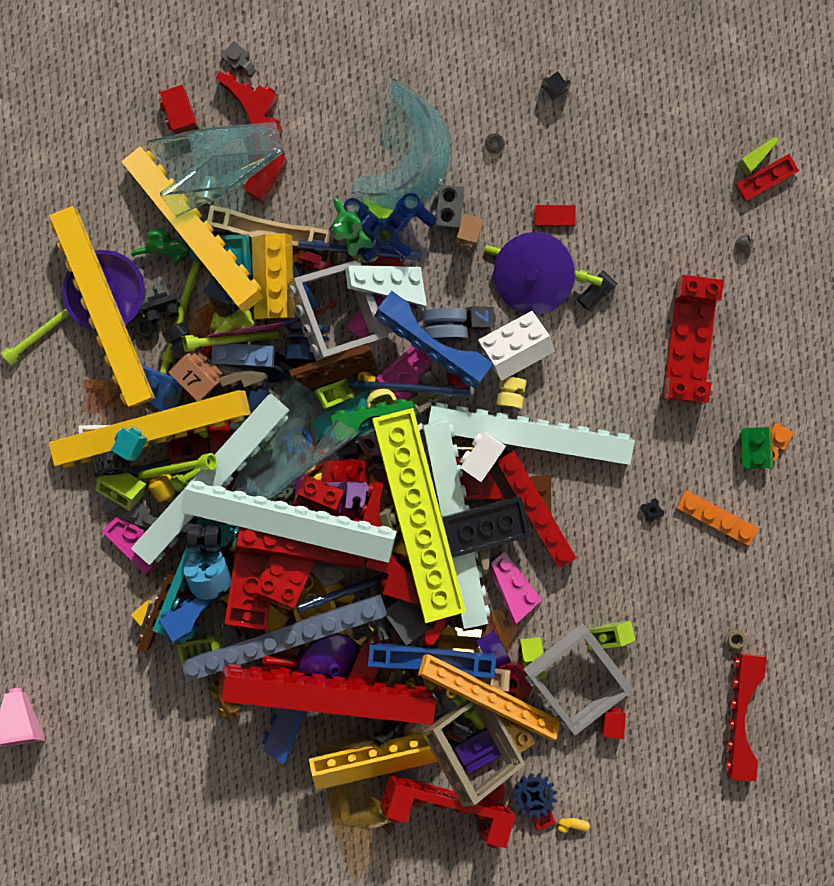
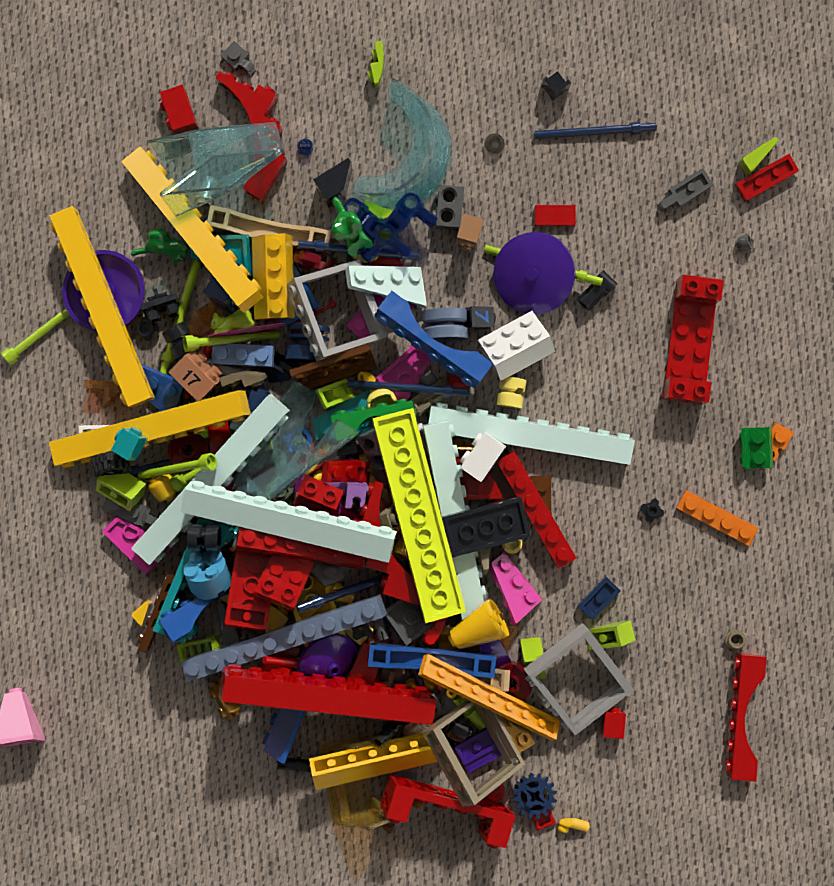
(294, 764): none -> black pin
(305, 150): none -> clear blue hinge
(334, 182): none -> black slope
(376, 73): none -> lime slope
(479, 627): none -> yellow cone
(513, 547): none -> light yellow plate
(598, 598): none -> dark blue plate
(634, 128): none -> dark blue bar
(686, 190): none -> dark grey hinge

